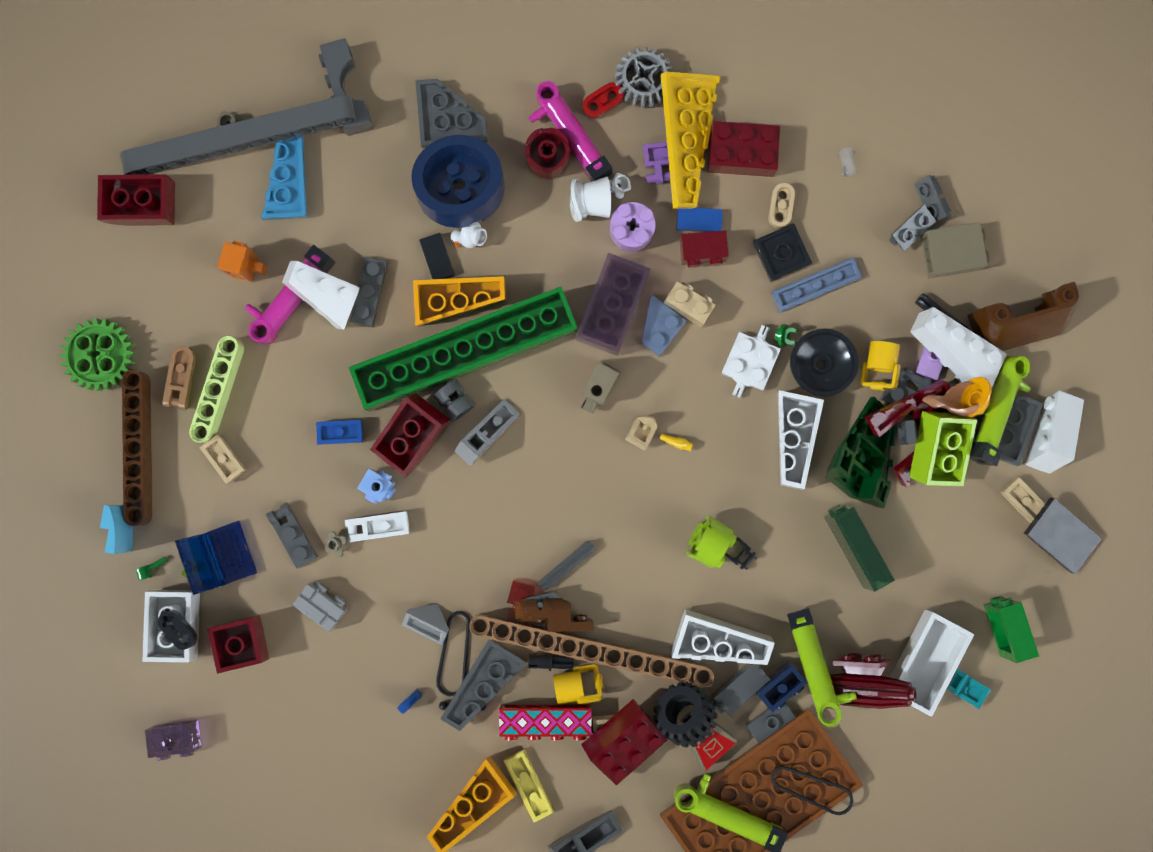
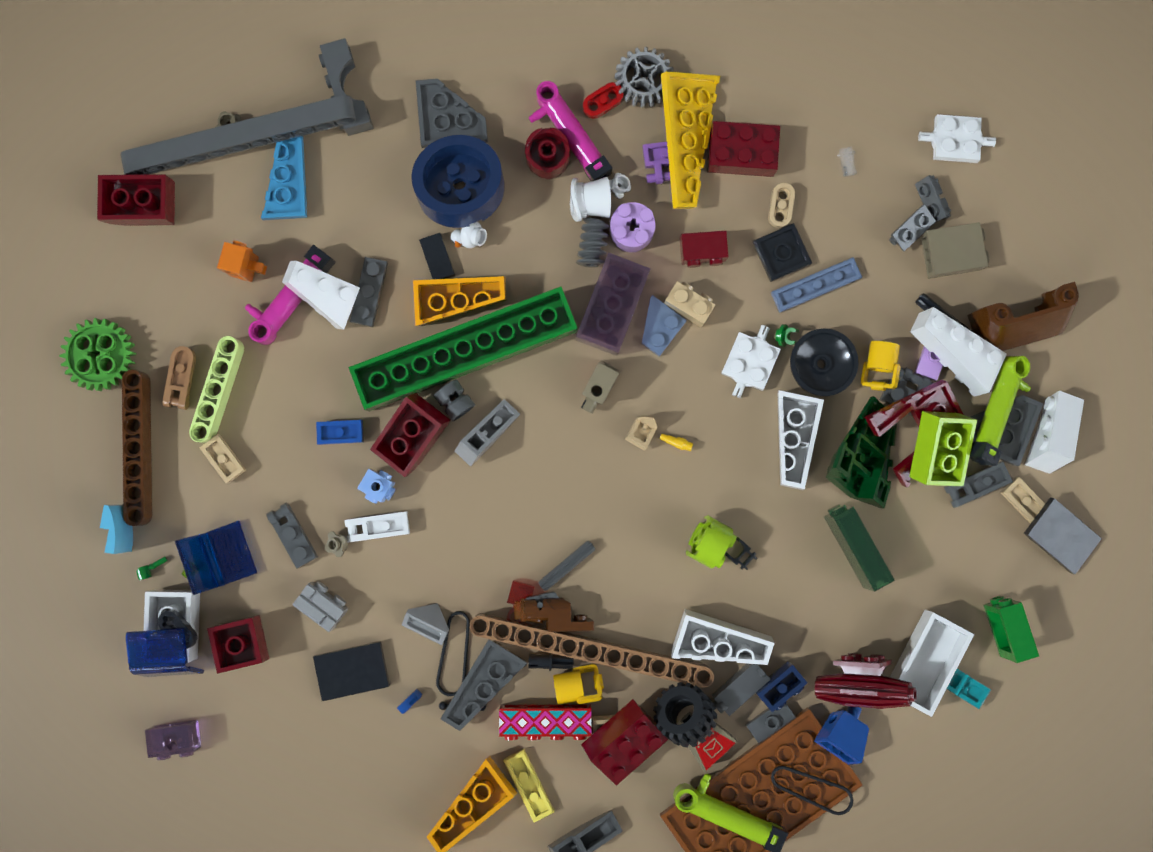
(158, 653): none -> clear blue piece
(351, 671): none -> black tile
(592, 242): none -> dark grey piece
(699, 220): blue tile -> none
(816, 667): lime piece -> none
(844, 735): none -> blue torso
(907, 432): dark grey plate -> none
(957, 138): none -> white plate
(965, 398): piece -> none
(980, 484): none -> dark grey plate

